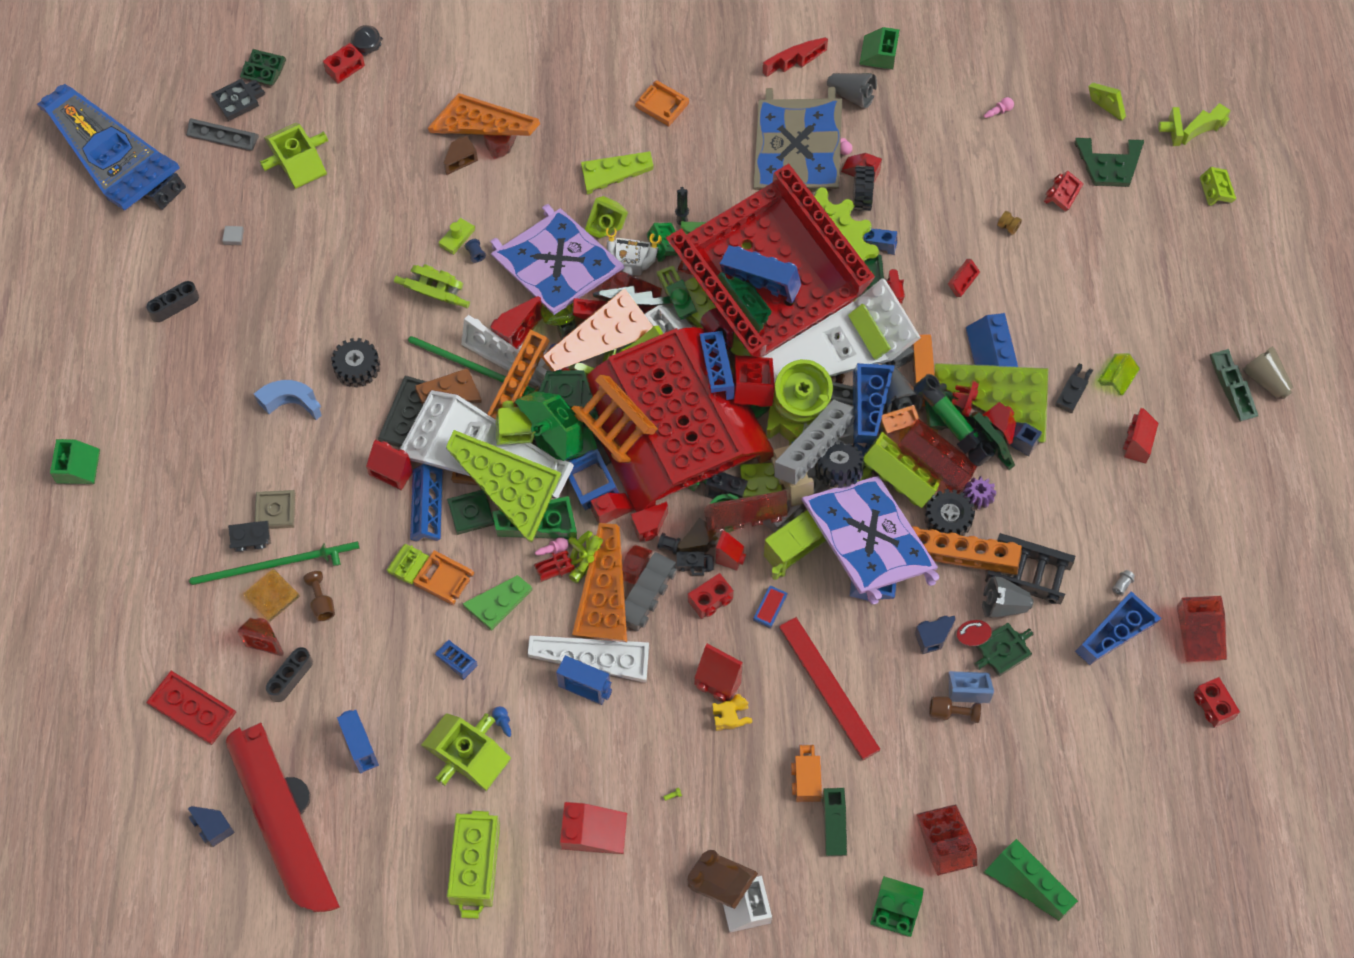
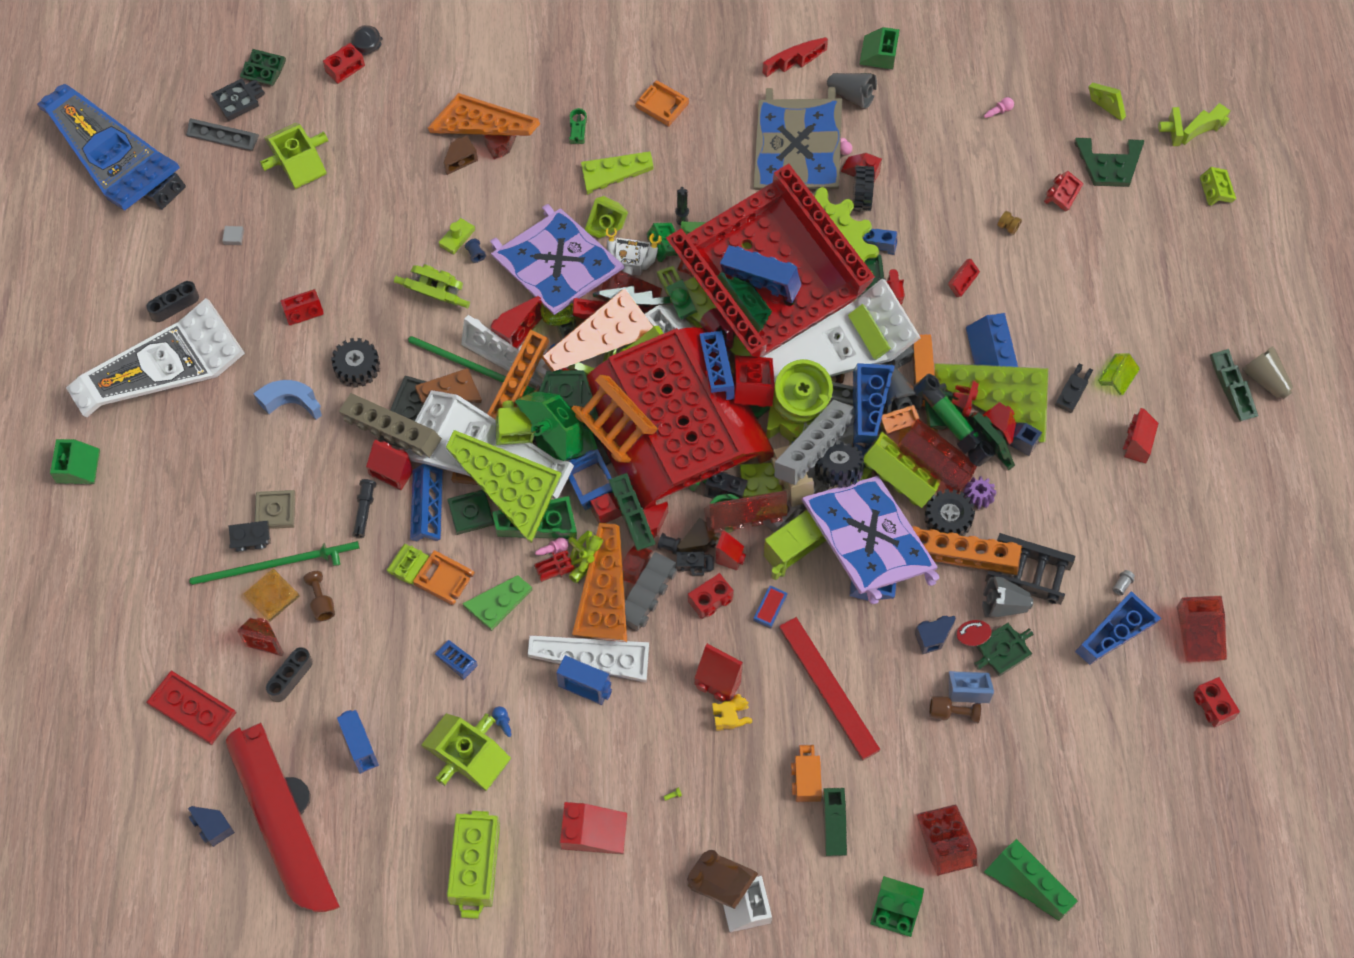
(195, 347): none -> white wing
(302, 307): none -> red bracket
(364, 499): none -> black pin
(390, 425): none -> dark tan brick
(578, 128): none -> green piece
(631, 512): none -> dark green slope

